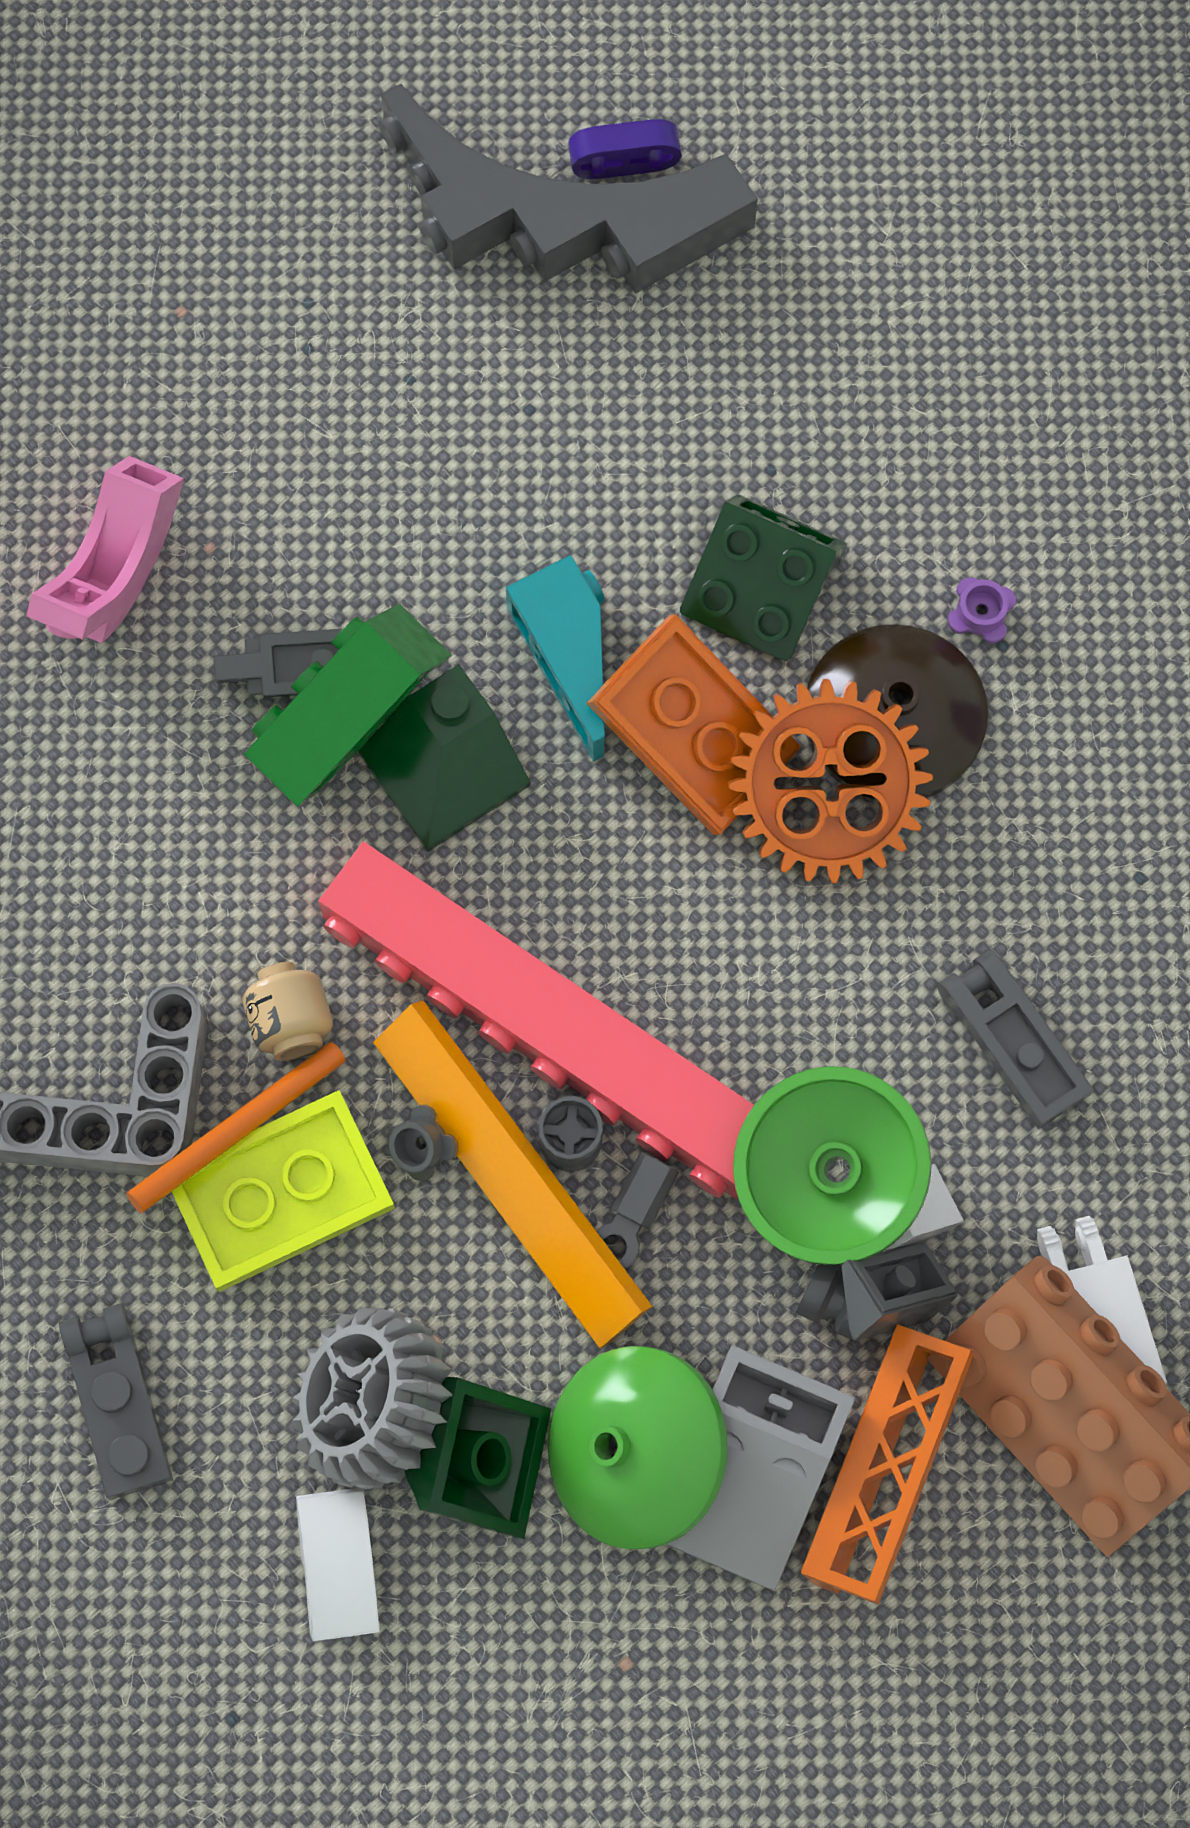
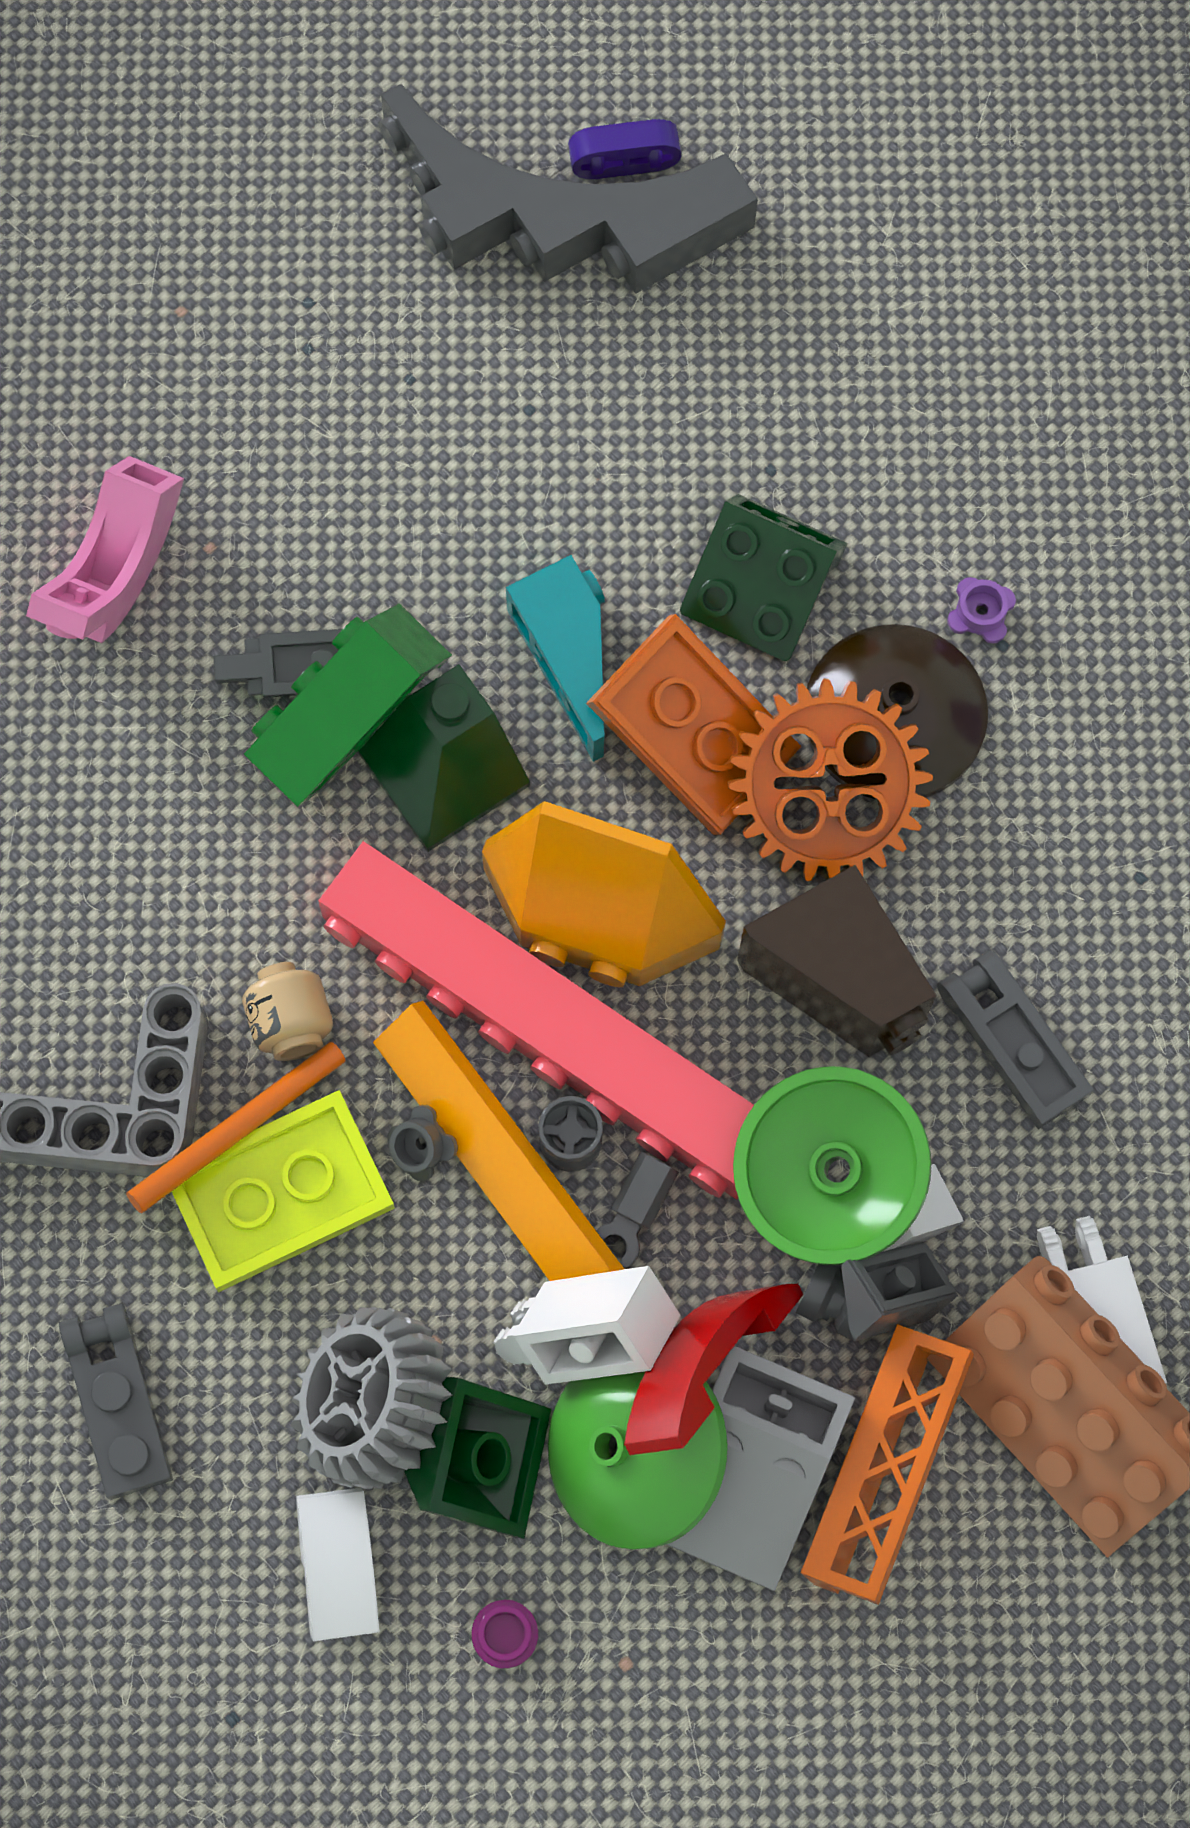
(504, 1634): none -> magenta plate
(591, 1326): none -> white hinge
(600, 896): none -> light orange wedge
(672, 1395): none -> red slope
(841, 965): none -> dark brown slope

